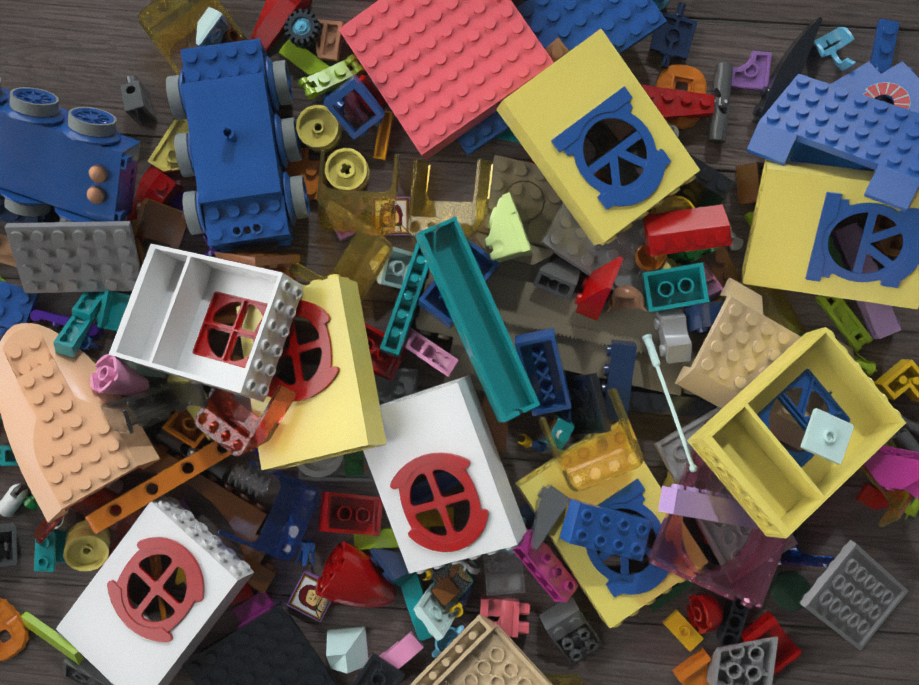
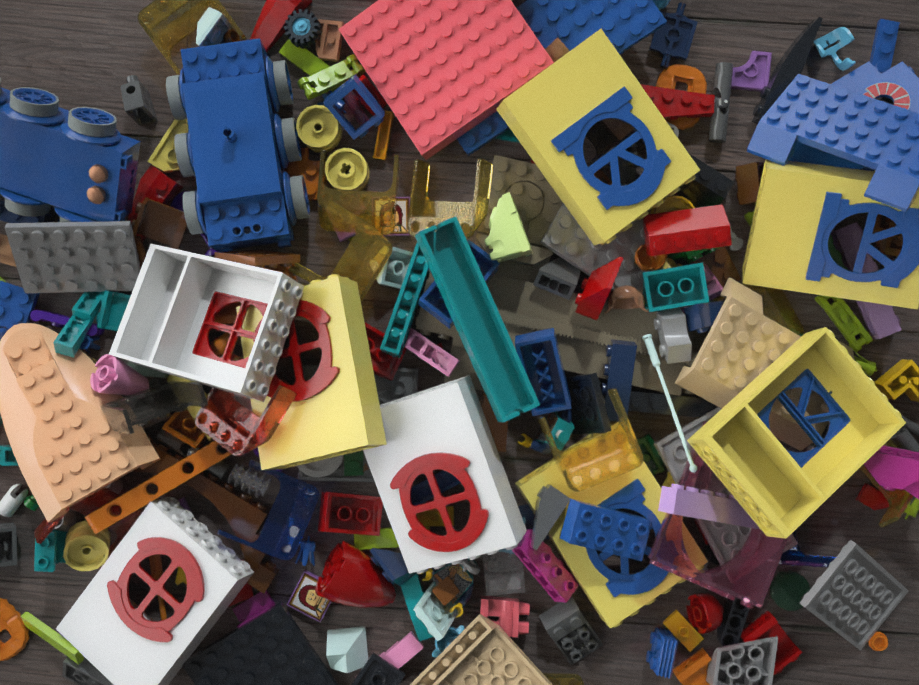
(219, 344): none -> orange cone
(650, 454): none -> dark green slope
(662, 652): none -> blue brick
(664, 598): dark green plate -> none
(827, 436): light aqua plate -> none
(878, 641): none -> orange plate

